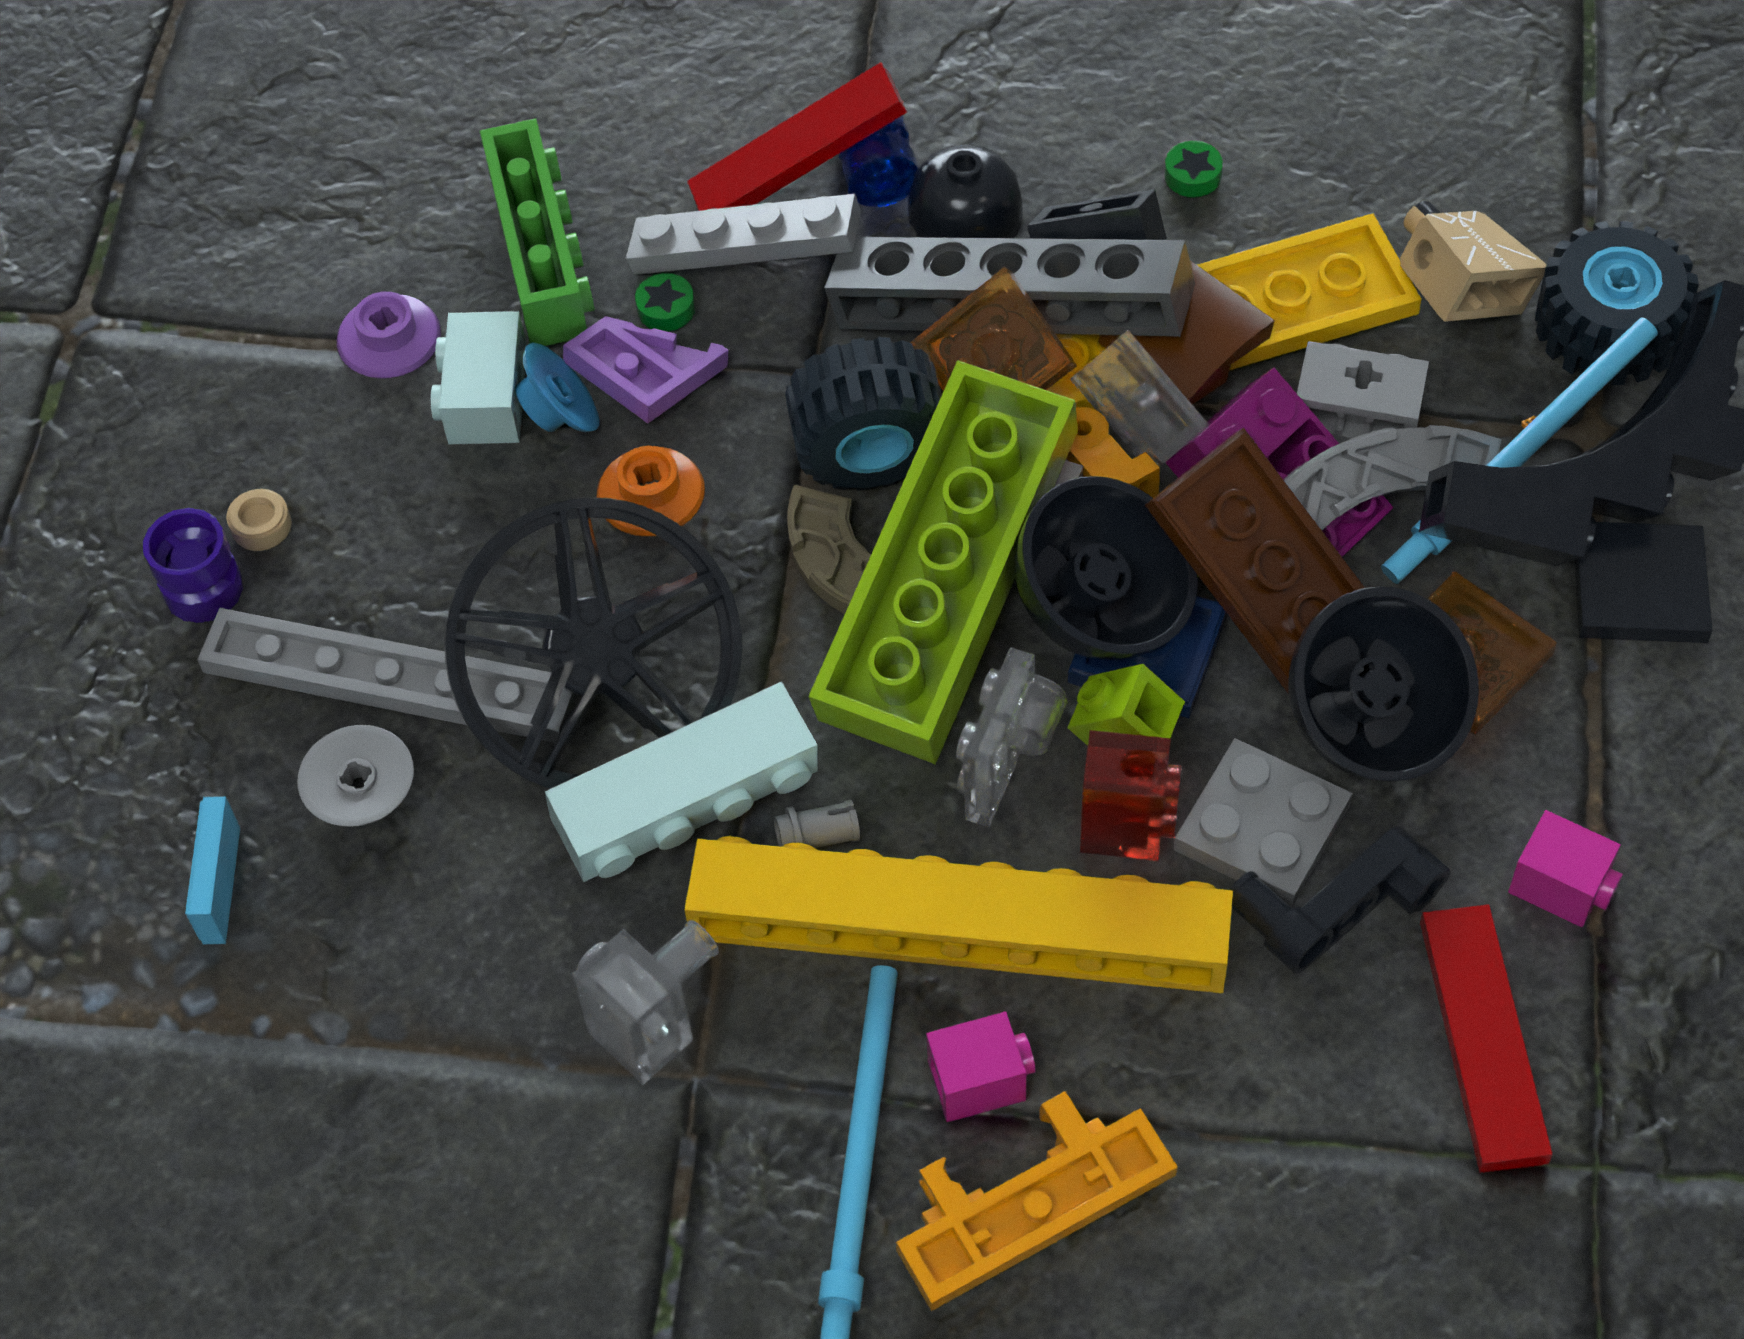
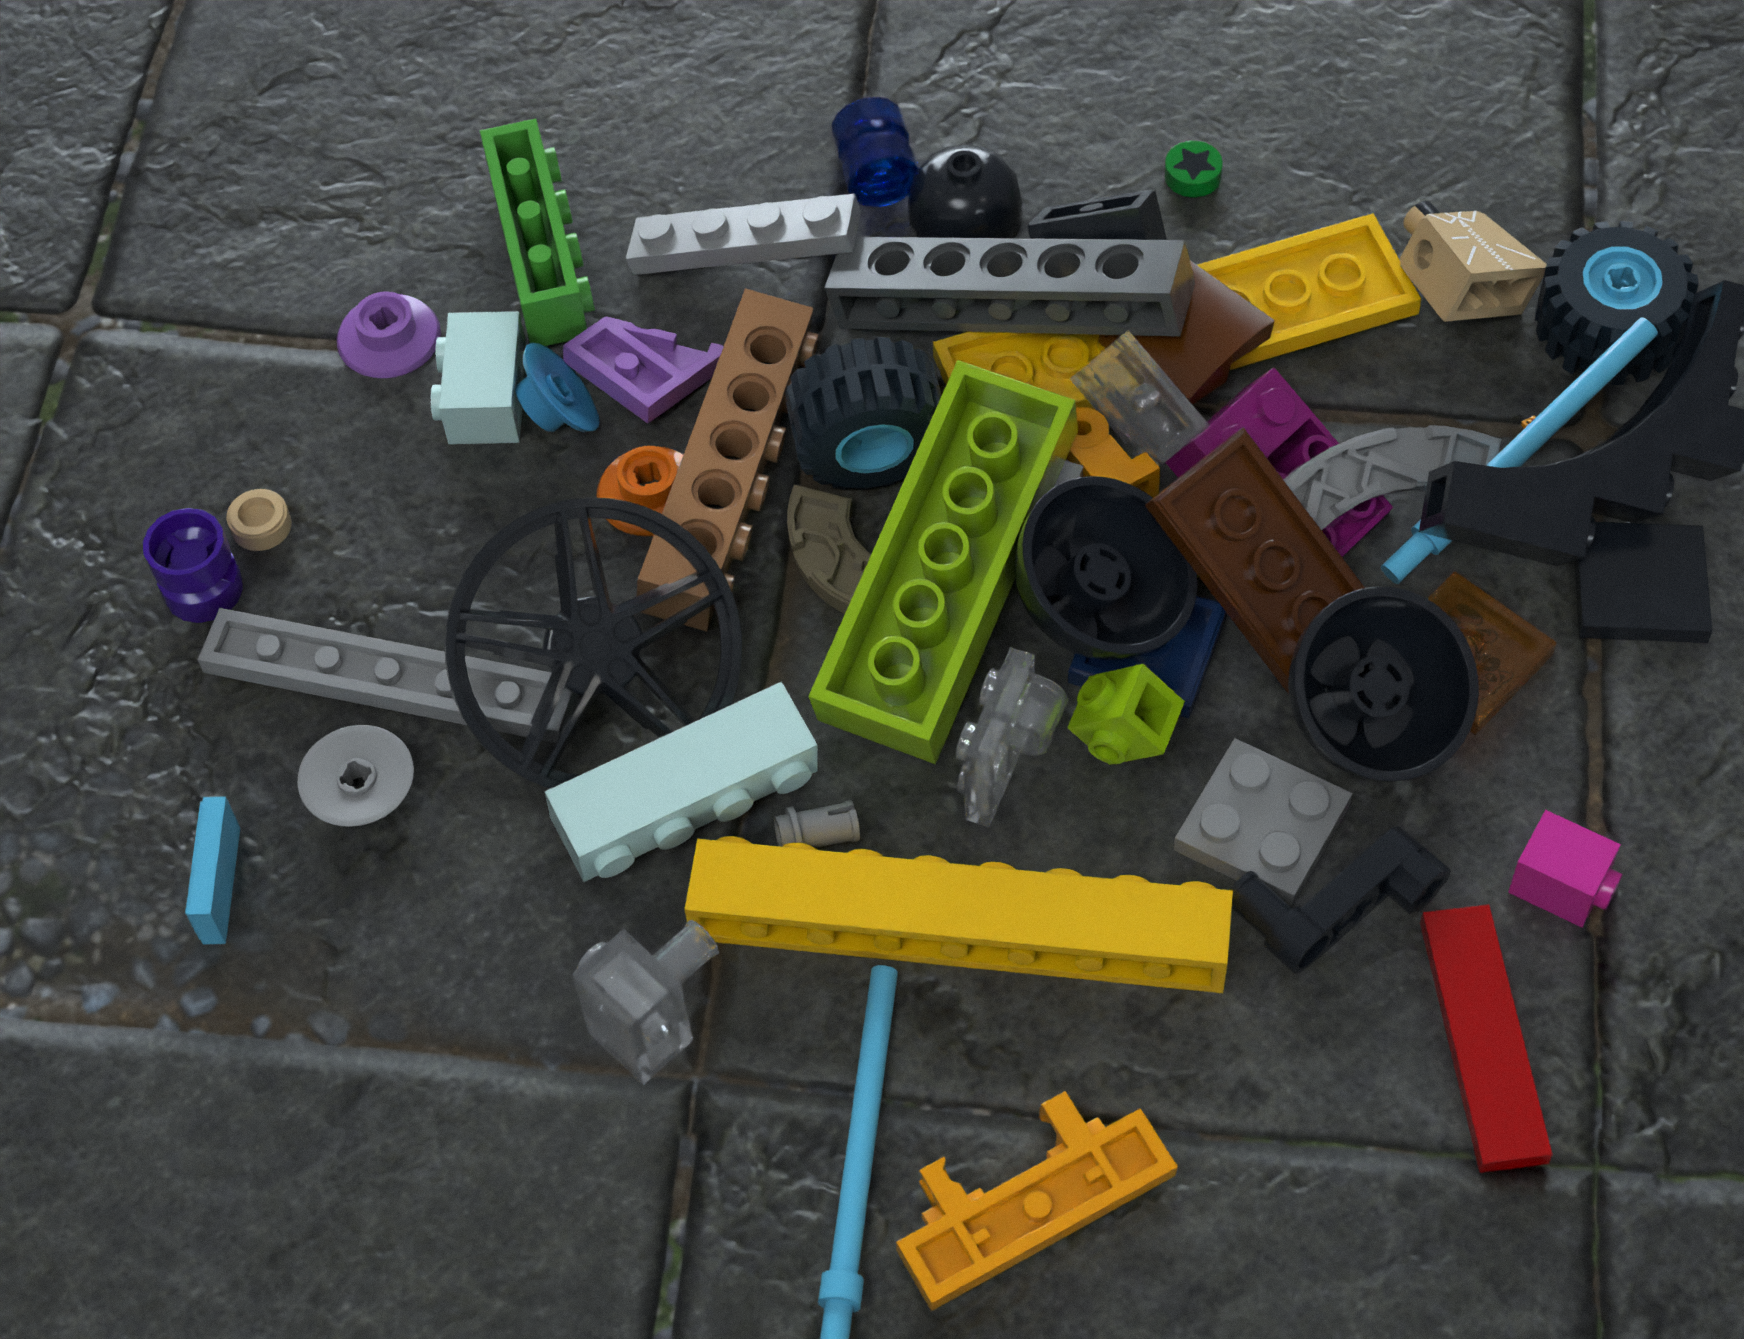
(665, 302): green tile -> none
(761, 331): none -> medium nougat brick
(800, 142): red tile -> none
(979, 1066): dark pink brick -> none
(997, 332): clear orange tile -> none
(1128, 795): clear red brick -> none
(1361, 389): light grey brick -> none

